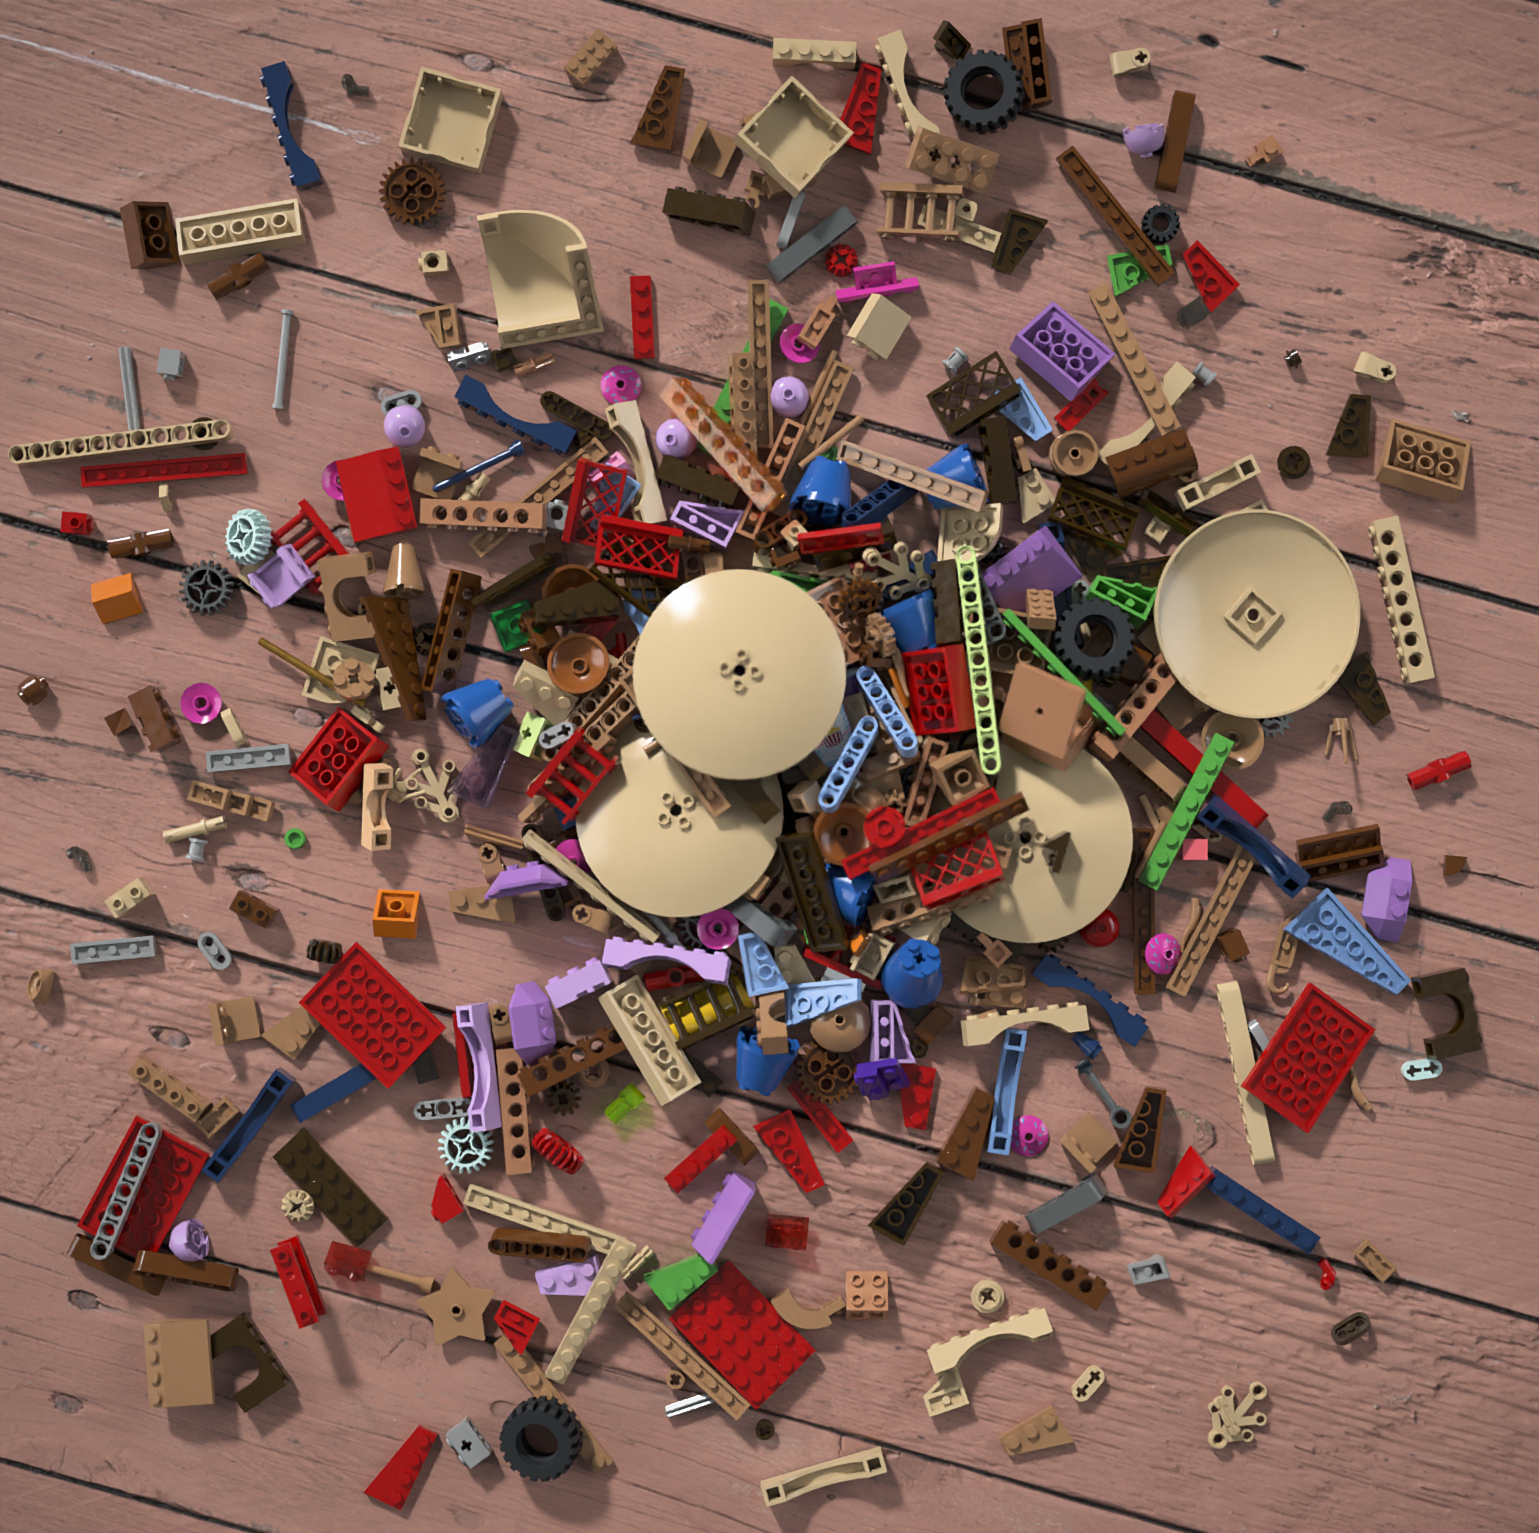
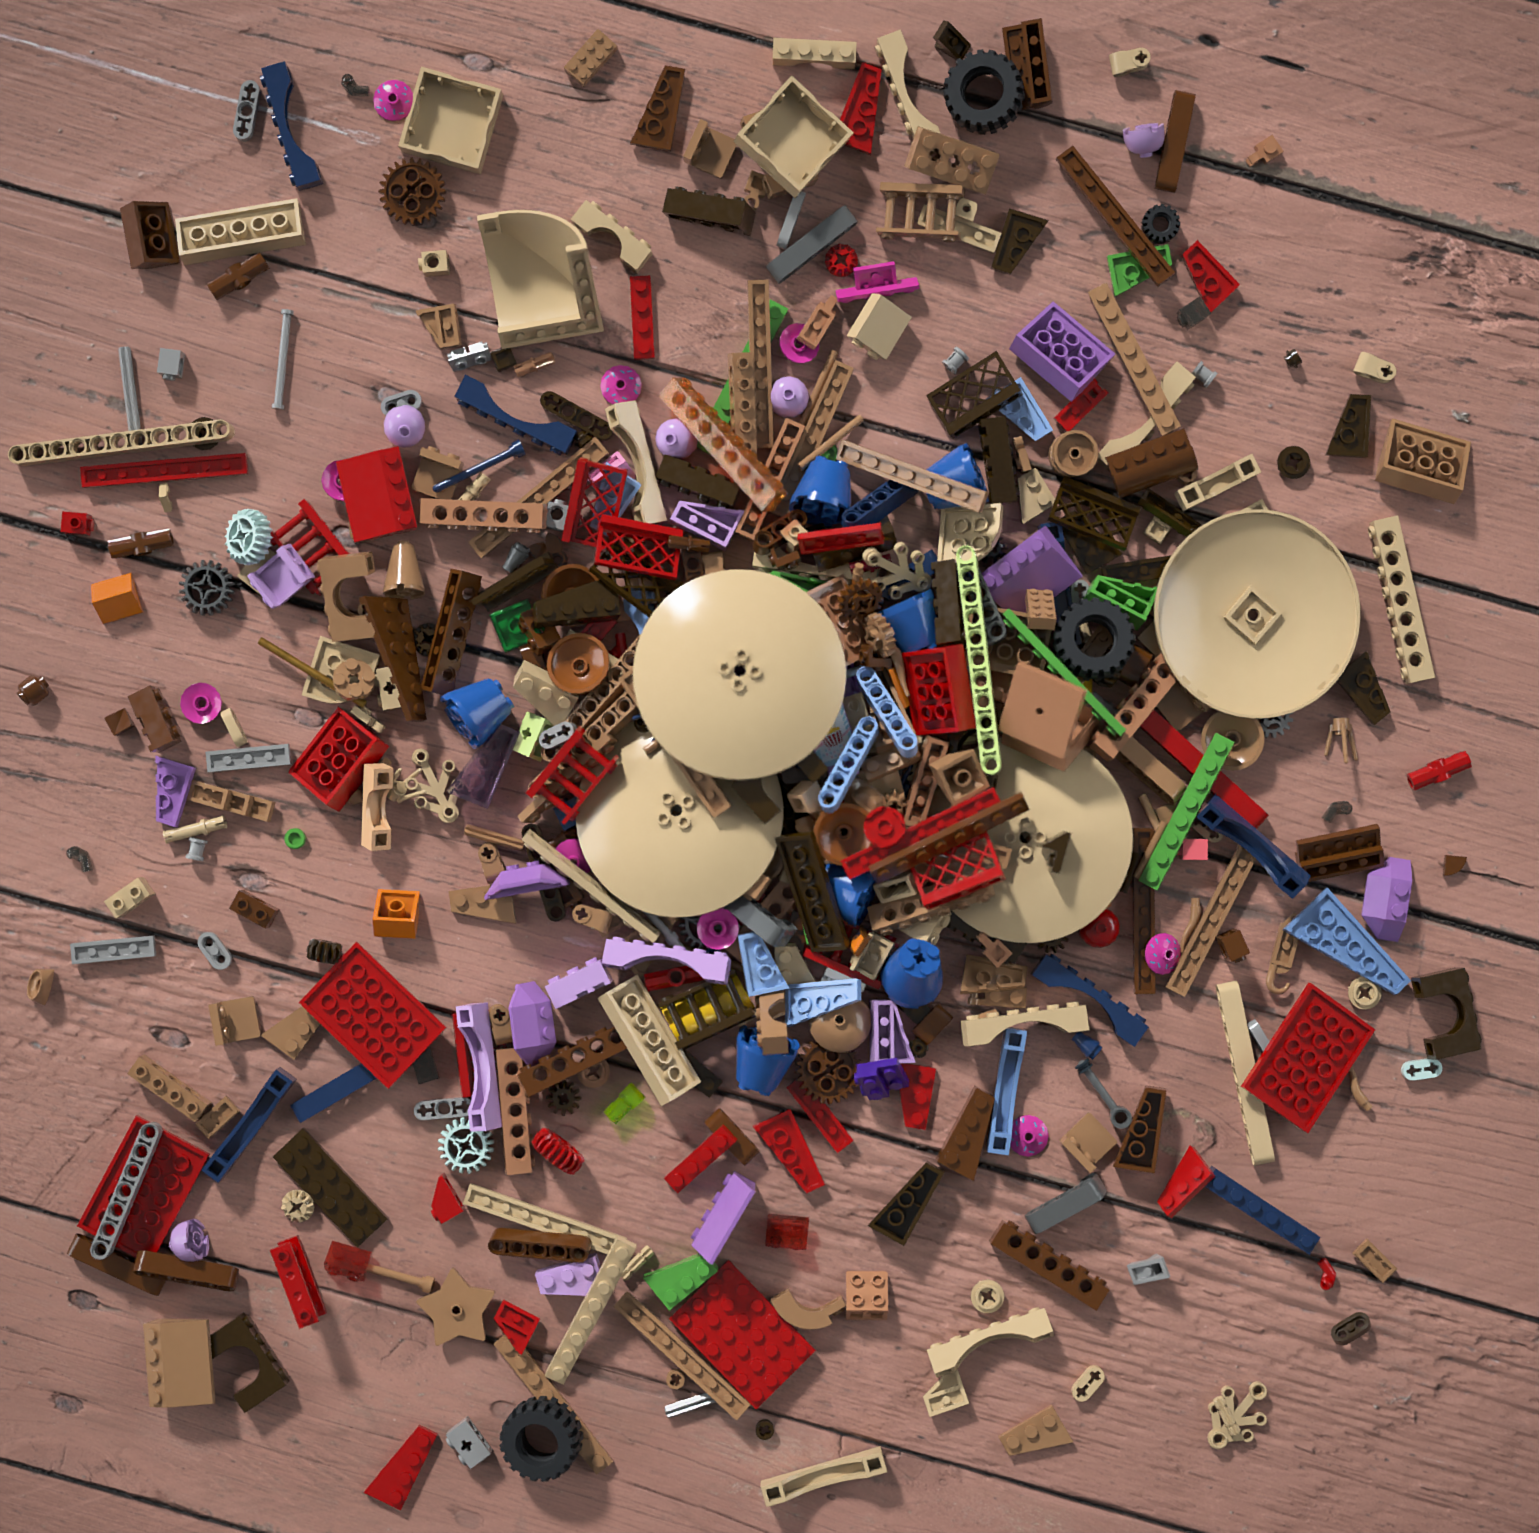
(172, 789): none -> medium lavender wing
(255, 96): none -> light grey beam
(400, 107): none -> dark pink dish
(516, 556): none -> dark grey cone
(592, 220): none -> tan arch
(1364, 1003): none -> tan gear

